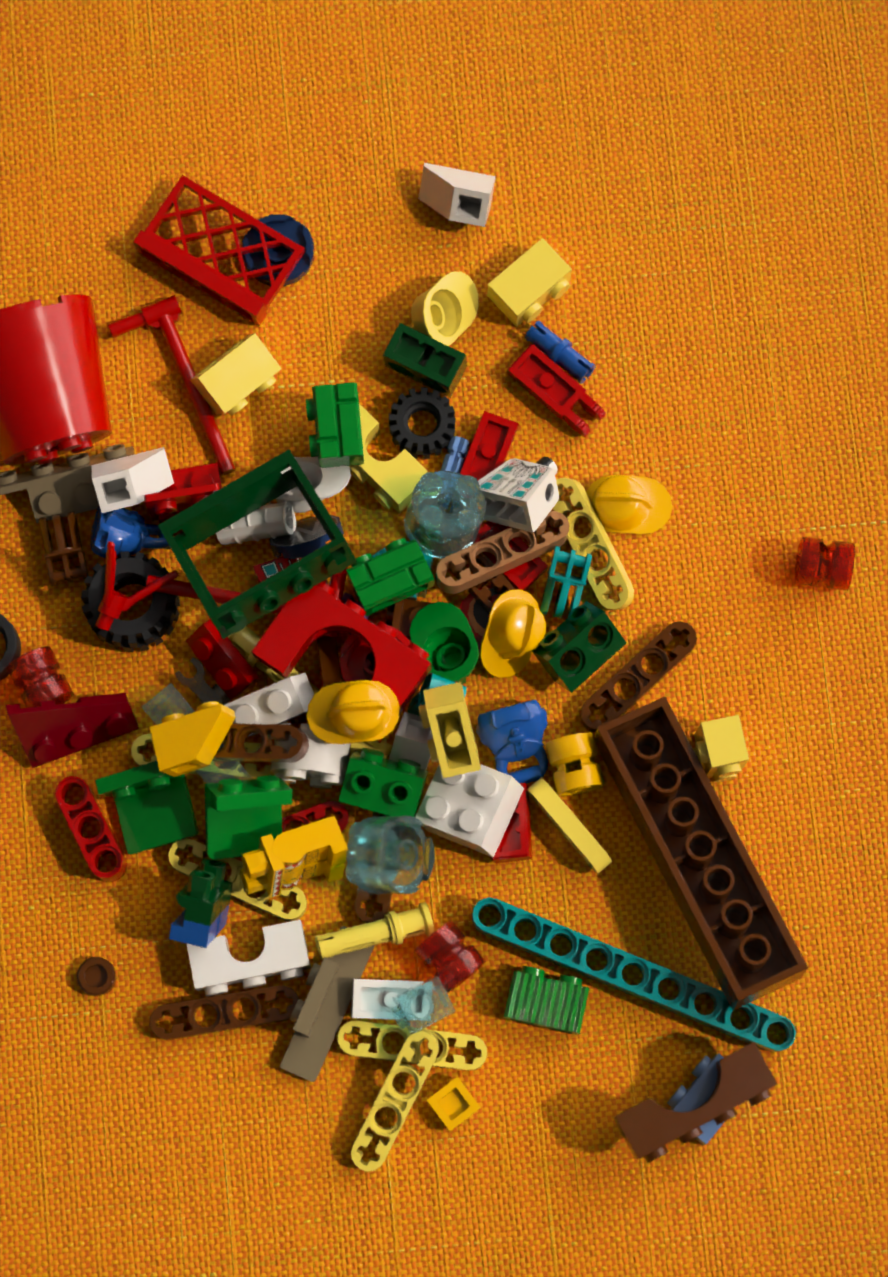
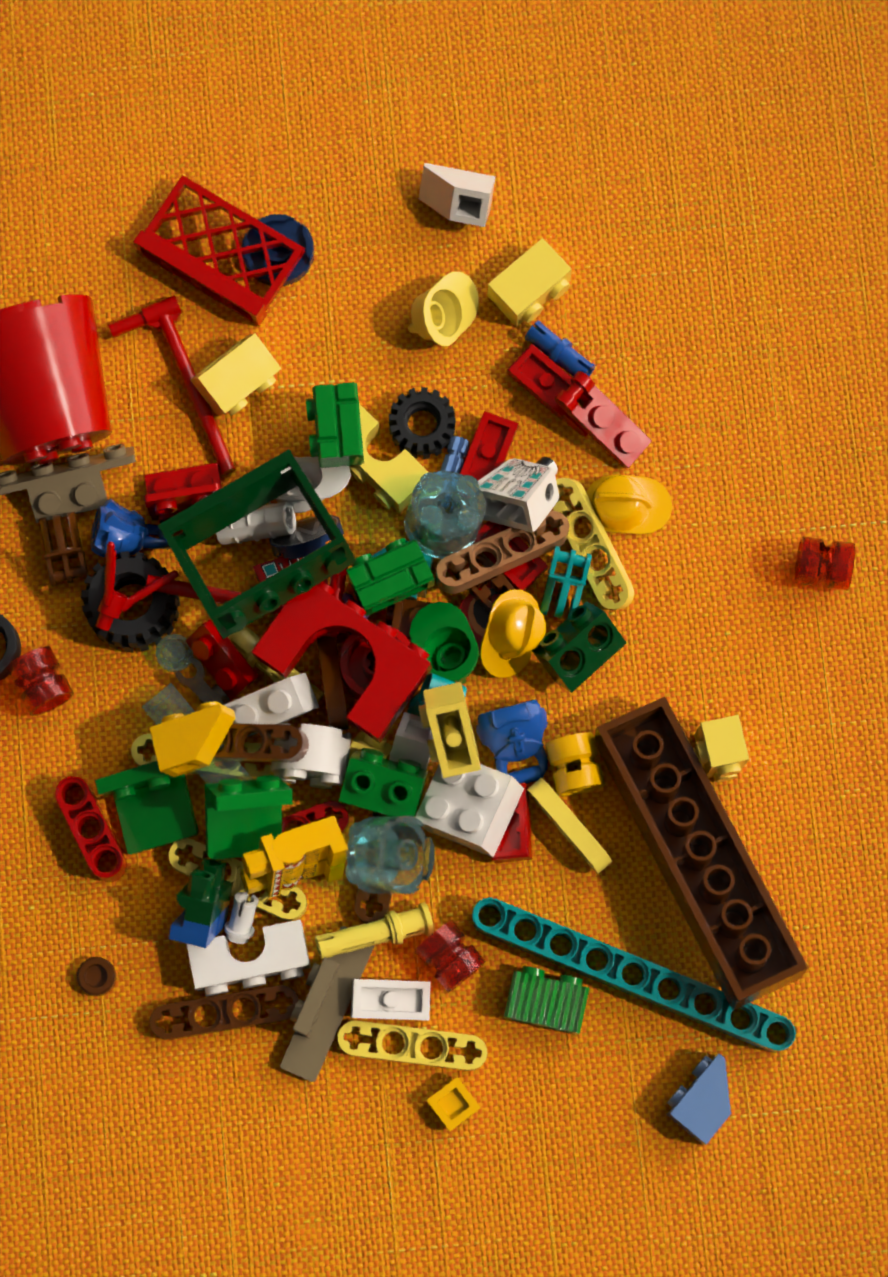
(63, 729): dark red wing -> none
(129, 478): white slope -> none
(174, 653): none -> clear light blue plate
(240, 926): none -> white pin
(353, 712): yellow piece -> none
(397, 1101): light yellow beam -> none
(425, 360): dark green brick -> none
(439, 1005): clear light blue brick -> none
(603, 420): none -> plate
(634, 673): reddish brown beam -> none
(739, 1078): reddish brown arch -> none

